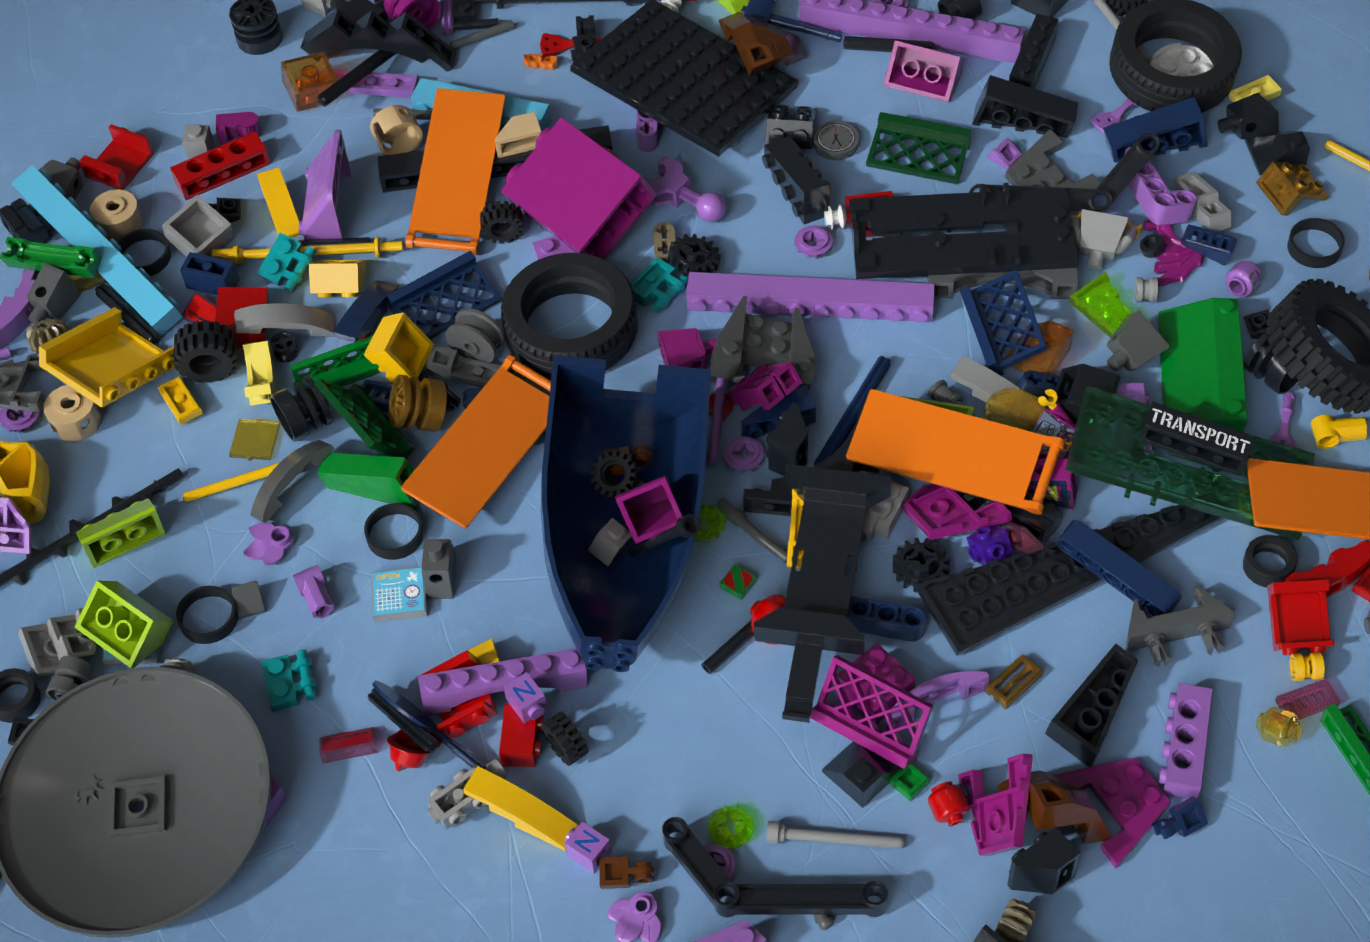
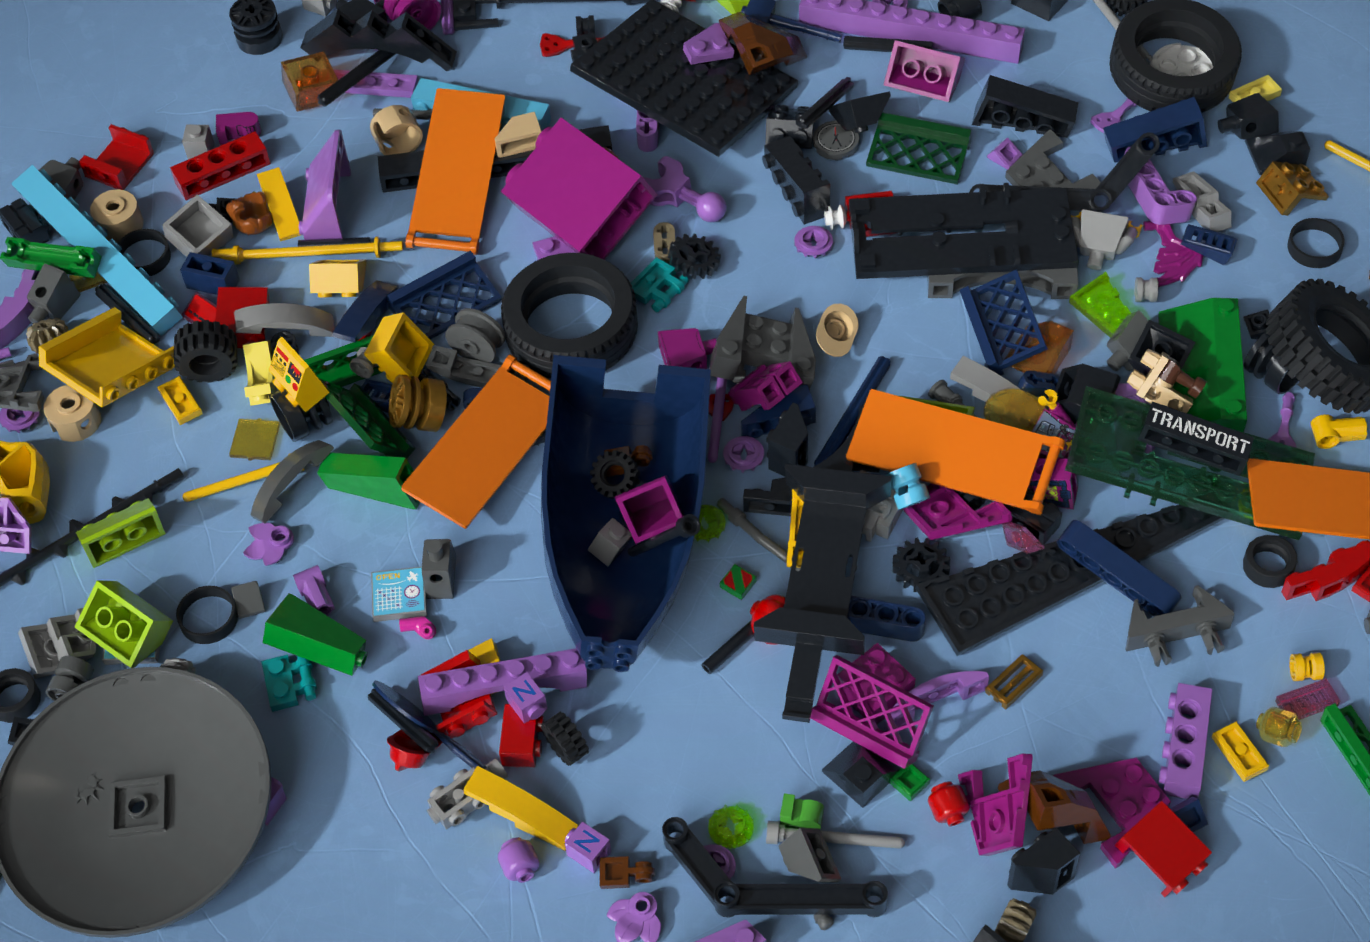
(250, 213): none -> dark orange hair
(280, 259): teal plate -> none
(295, 377): none -> yellow slope
(314, 636): none -> green slope
(348, 745): slope -> none
(361, 365): none -> light grey wheel
(391, 509): black tyre -> none
(420, 625): none -> dark pink arm
(483, 34): dark grey piece -> none
(501, 213): black tyre -> none
(518, 860): none -> medium lavender head
(536, 62): orange piece -> none
(708, 46): none -> medium lavender wing
(801, 813): none -> bright green leg
(809, 856): none -> dark grey slope
(812, 296): medium lavender brick -> none
(824, 103): none -> black axle
(837, 330): none -> tan piece
(860, 112): none -> black slope
(909, 477): none -> medium azure wheel
(989, 544): dark purple brick -> none
(1035, 51): black brick -> none
(1089, 712): black wedge -> none
(1152, 245): black tile -> none
(1160, 340): none -> black slope
(1161, 378): none -> tan hips
(1166, 847): none -> red panel
(1240, 751): none -> yellow plate
(1243, 278): medium lavender head -> none
(1299, 616): red panel -> none

